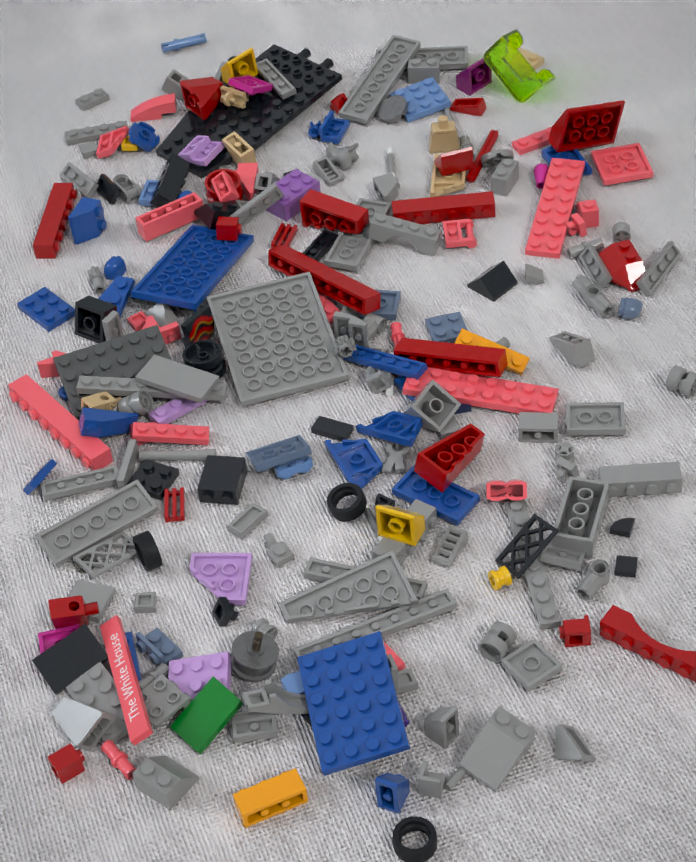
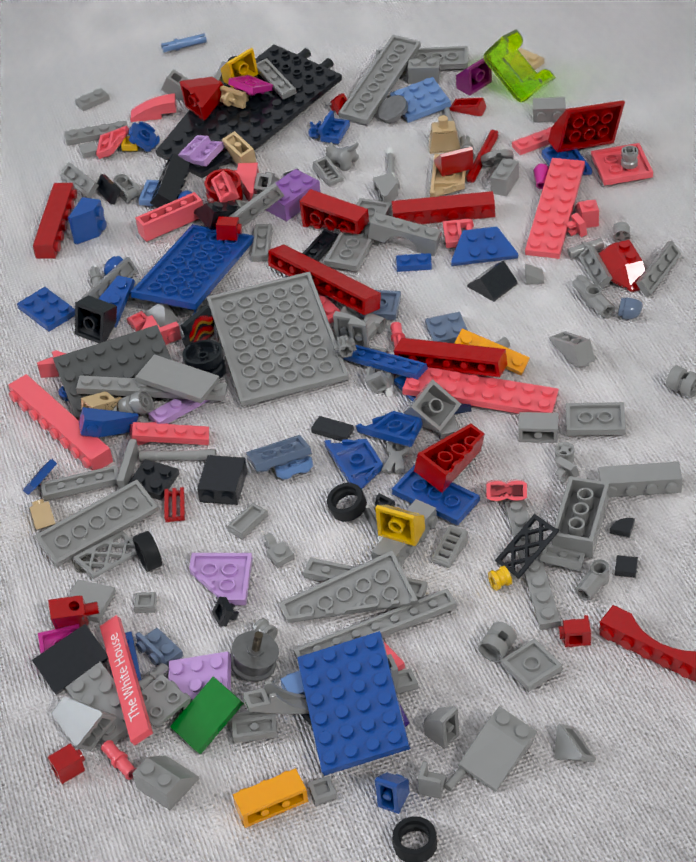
(41, 514): none -> tan slope
(112, 326): light grey plate -> none
(124, 268): none -> light grey tile
(261, 242): none -> light grey tile
(281, 234): red tile -> none
(322, 790): none -> light grey tile
(414, 262): none -> blue plate
(482, 246): none -> blue wing
(548, 109): none -> light grey brick
(629, 157): none -> light grey wheel

